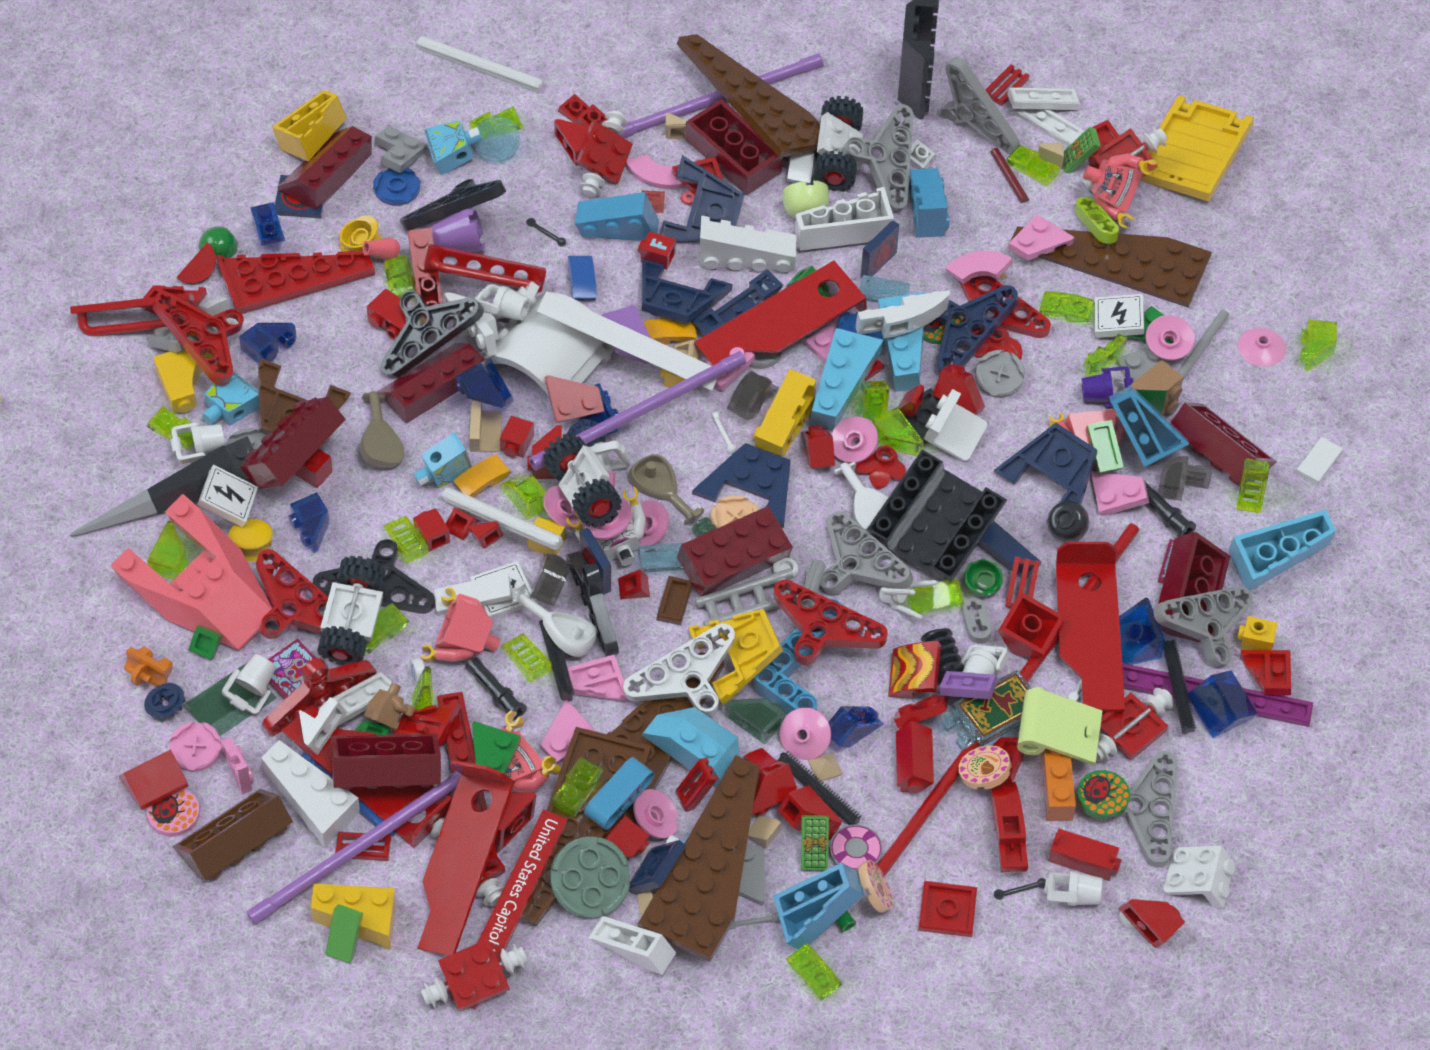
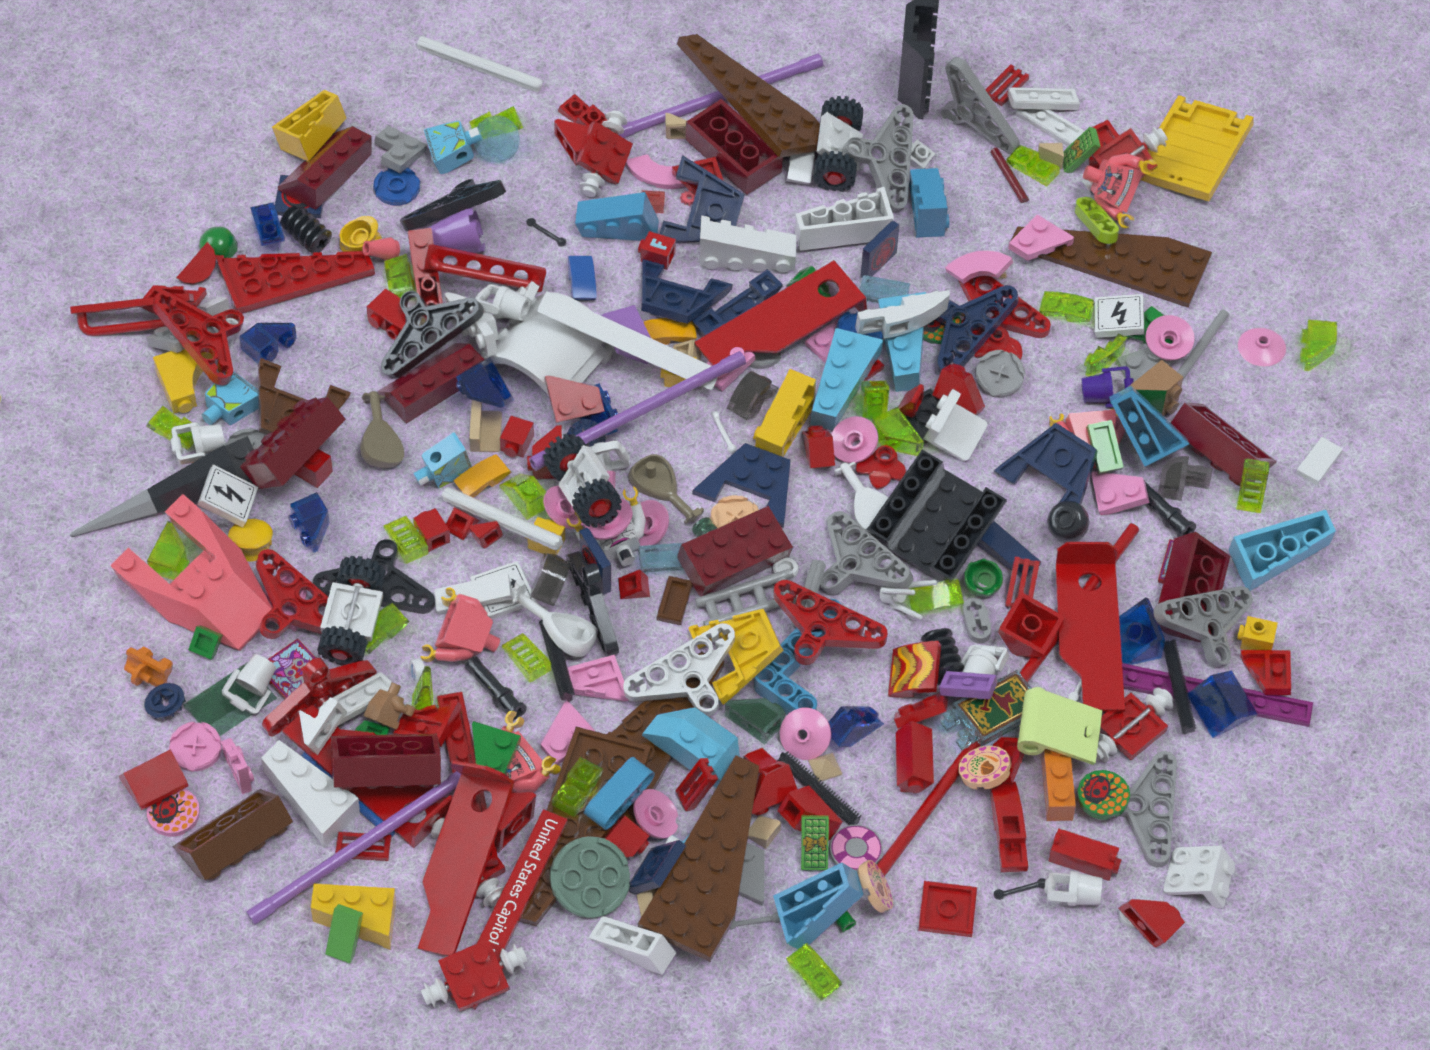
(305, 229): none -> black piece
(803, 197): yellowish green cylinder -> none

